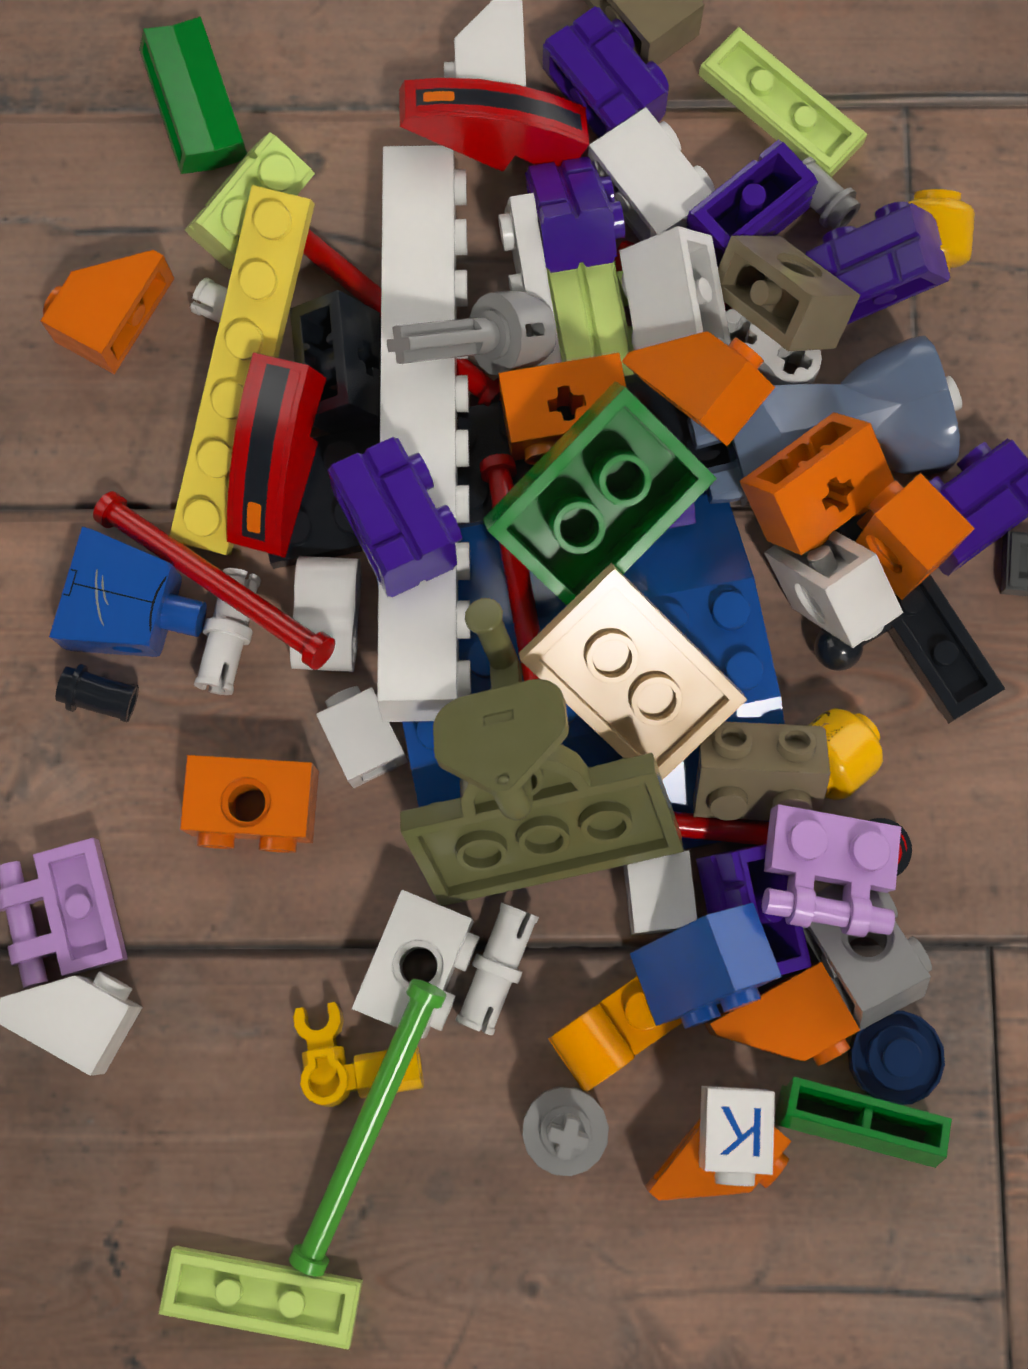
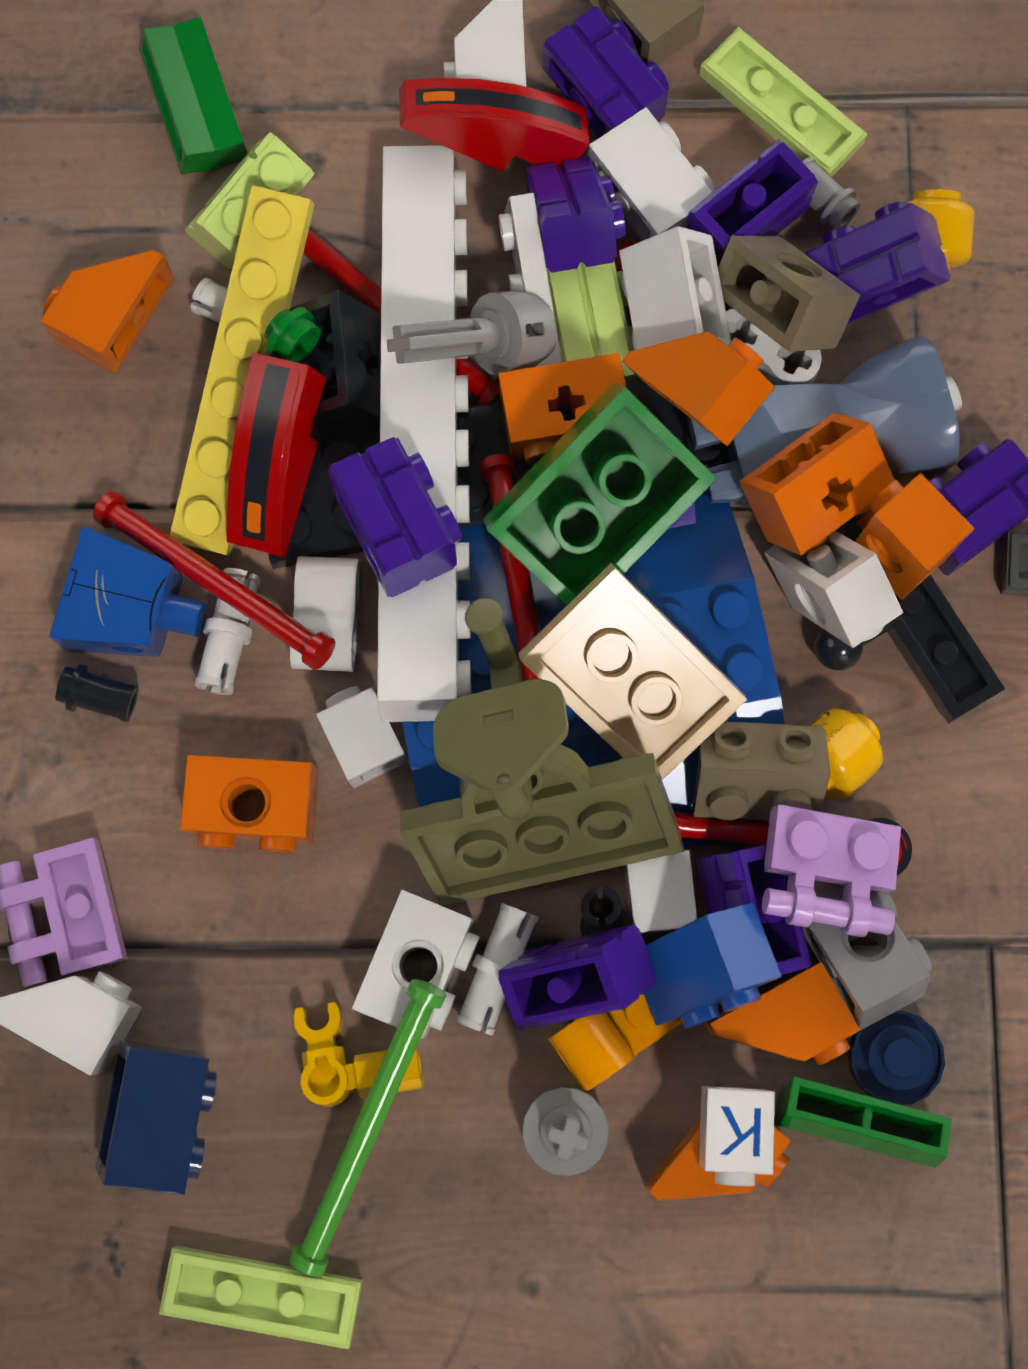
(154, 1118): none -> dark blue piece
(291, 335): none -> green plate
(577, 977): none -> dark purple brick
(601, 909): none -> black pin

